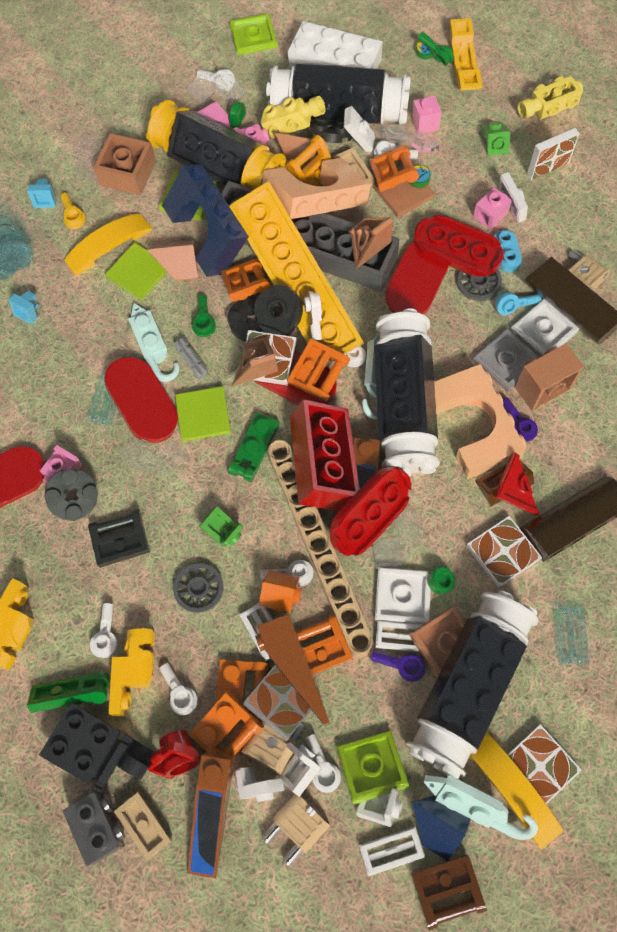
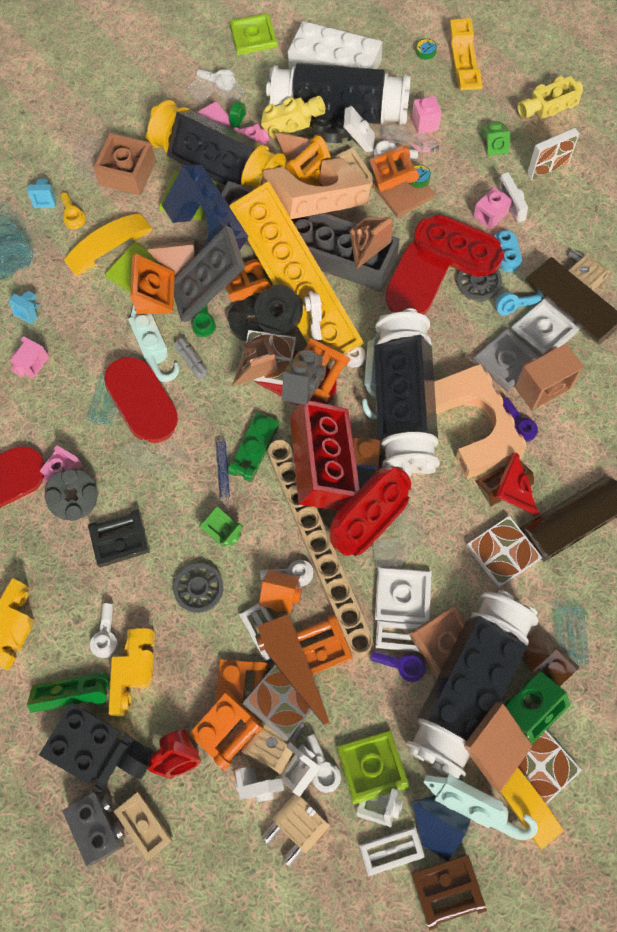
(28, 358): none -> bright pink brick
(151, 286): none -> orange slope
(183, 699): white plate -> none
(202, 413): lime tile -> none
(207, 274): none -> dark grey tile
(210, 813): slope -> none
(222, 468): none -> blue piece
(302, 377): none -> dark grey brick
(440, 53): green plate -> none
(441, 580): green tile -> none
(498, 746): none -> nougat tile
(548, 657): none -> reddish brown slope
(552, 702): none -> green brick

